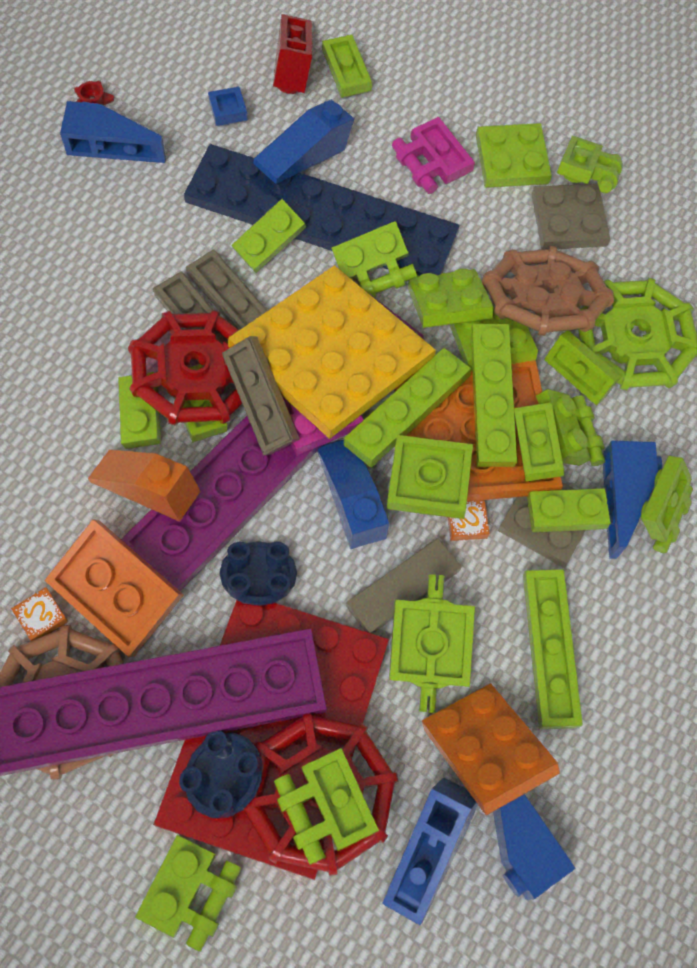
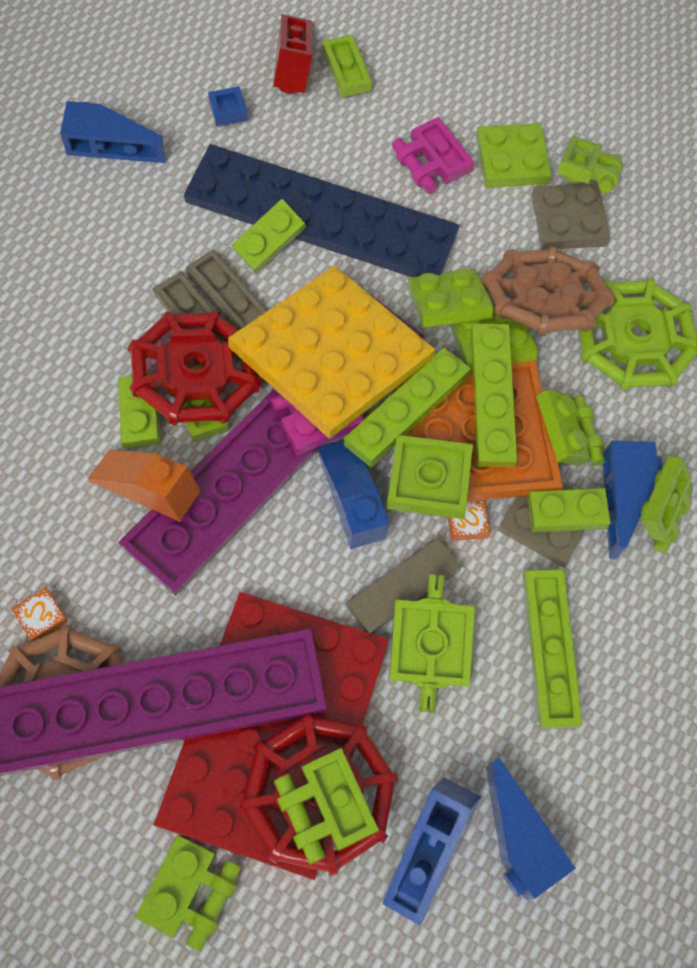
(93, 89): red plate -> none
(113, 588): orange plate -> none
(222, 775): dark blue dish -> none
(258, 572): dark blue dish -> none
(260, 395): dark tan tile -> none
(308, 141): blue slope -> none
(374, 251): lime plate -> none
(490, 748): orange plate -> none
(538, 442): lime plate -> none
(582, 367): lime plate -> none

